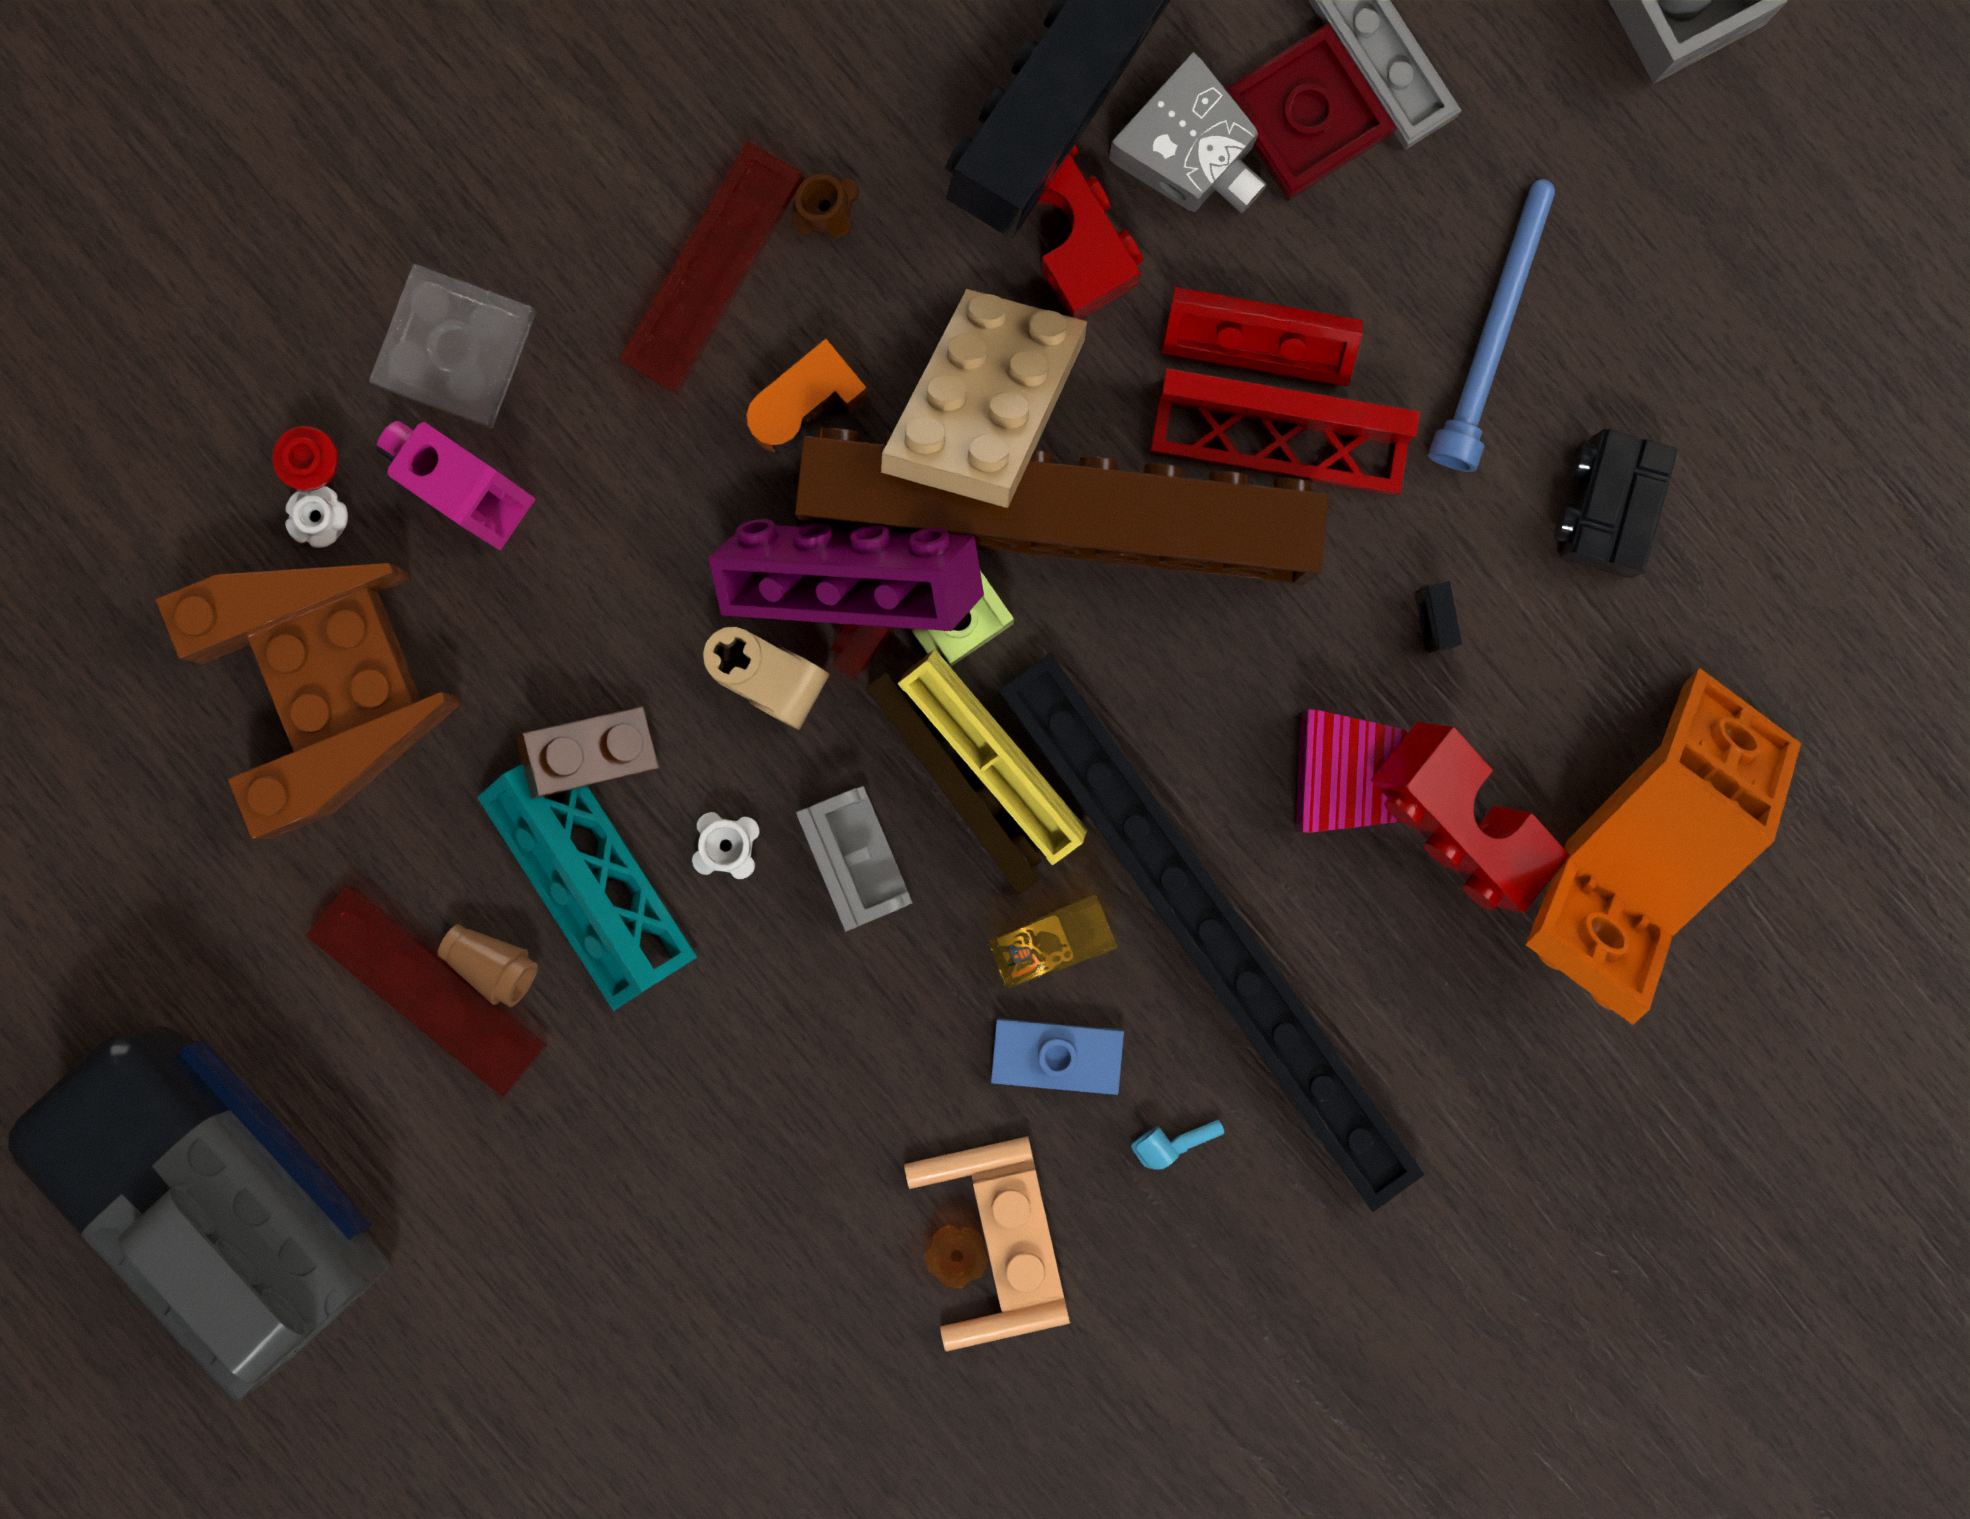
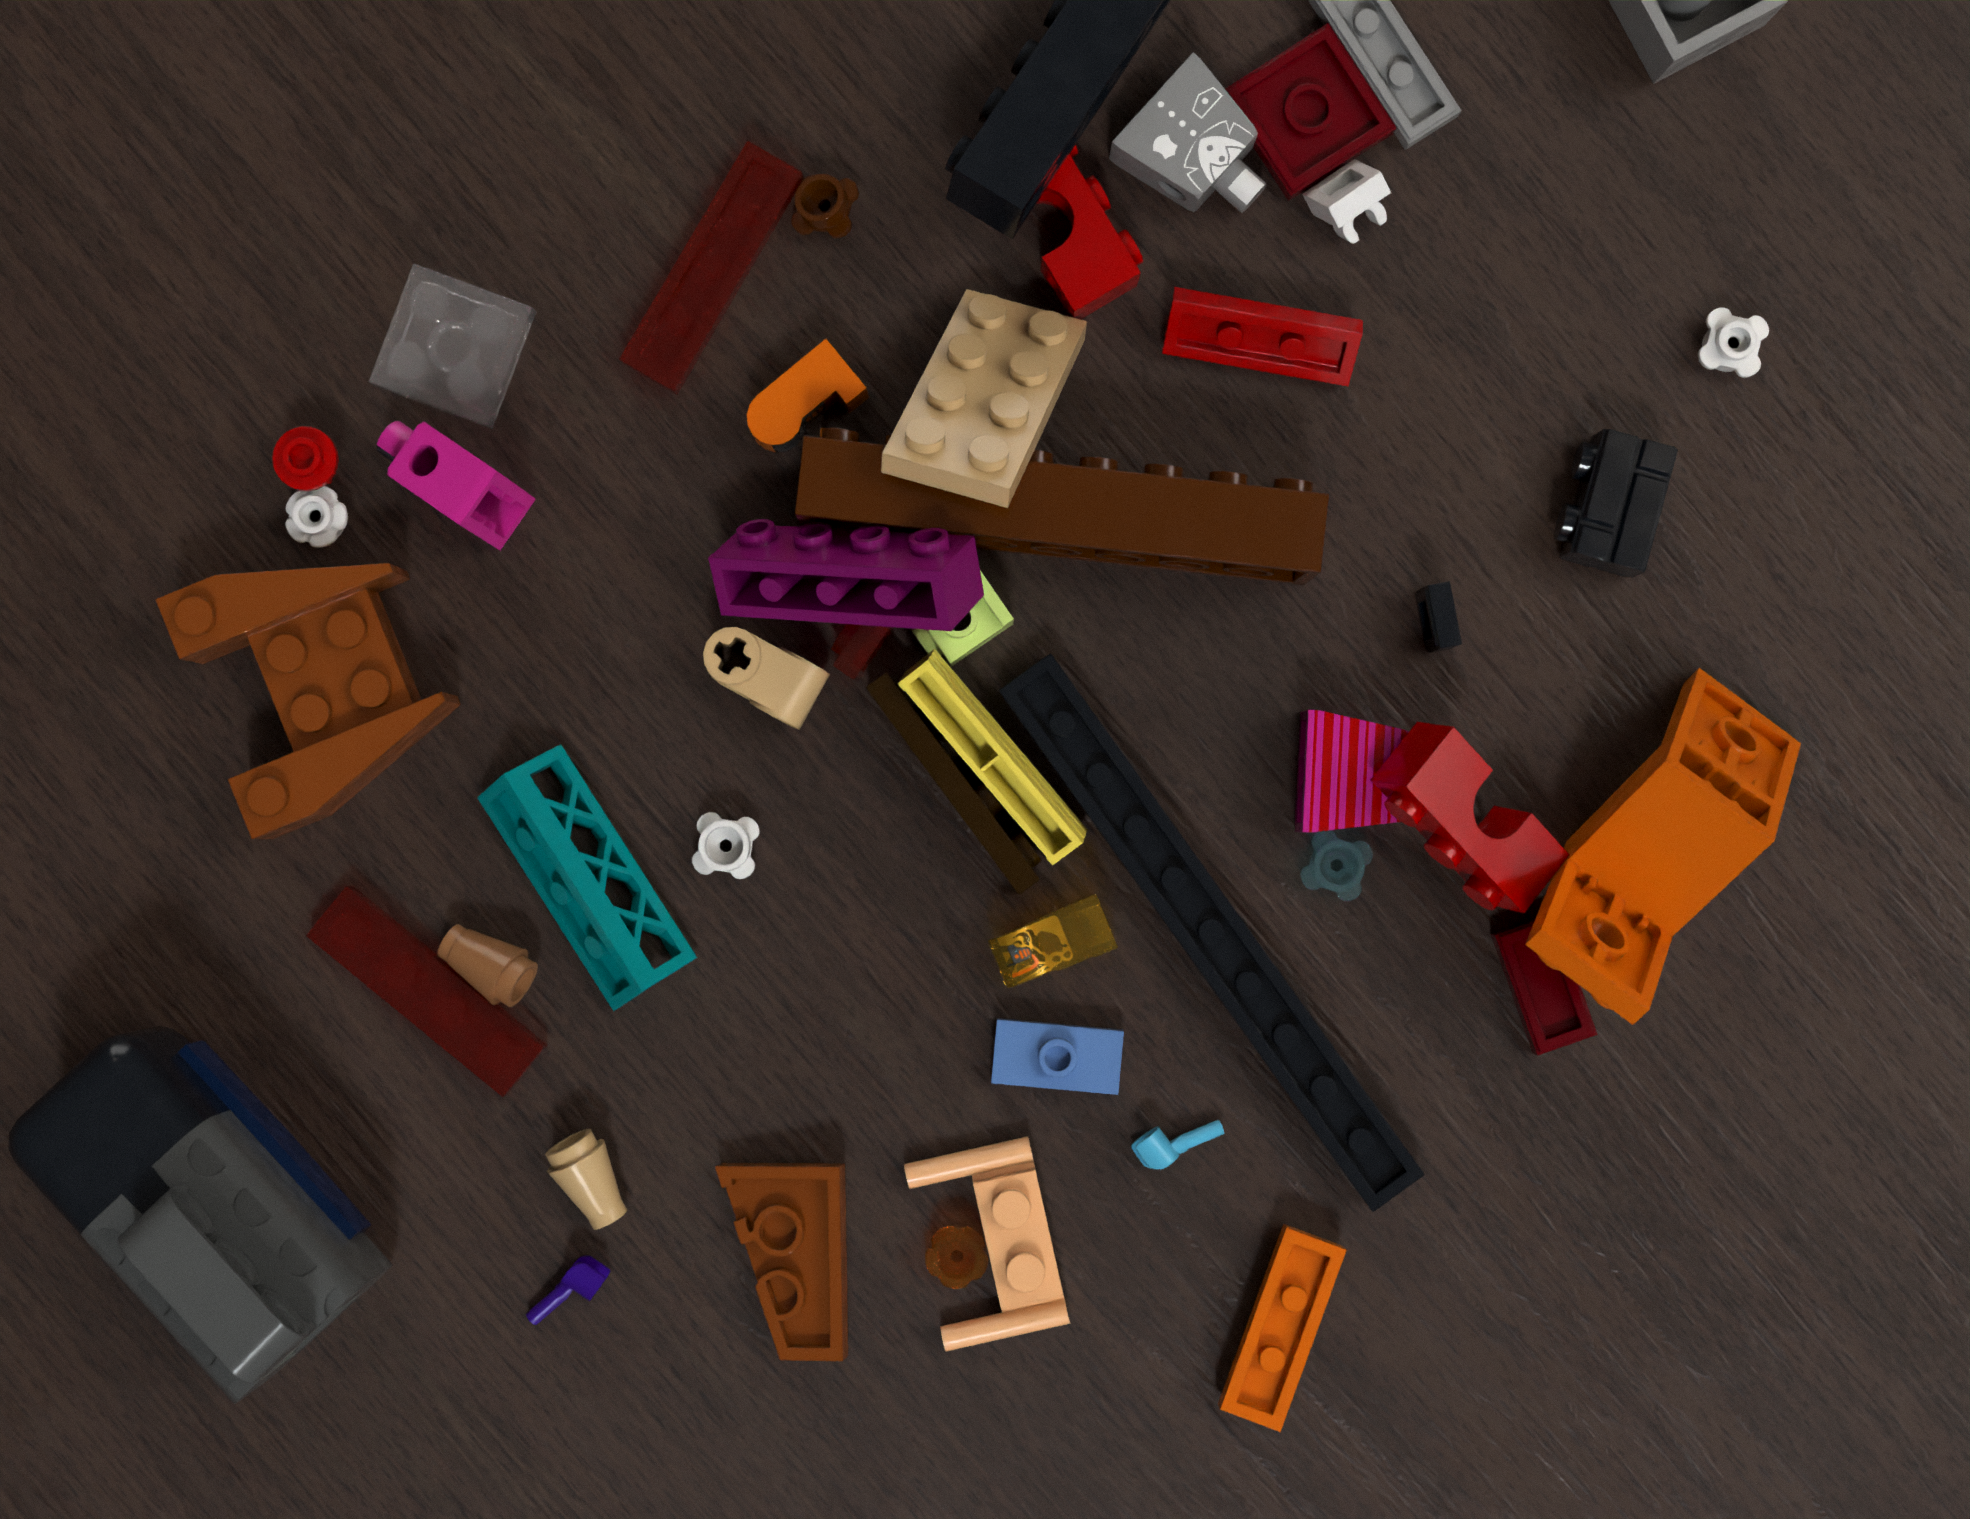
(583, 1277): none -> dark purple hand
(587, 752): plate -> none
(587, 1177): none -> tan cone
(798, 1250): none -> dark orange wing
(854, 858): light grey hinge -> none
(1281, 1327): none -> orange plate
(1286, 408): red fence -> none
(1347, 195): none -> white tile
(1353, 858): none -> clear light blue plate
(1459, 441): medium blue piece -> none
(1546, 999): none -> dark red tile
(1719, 355): none -> white plate

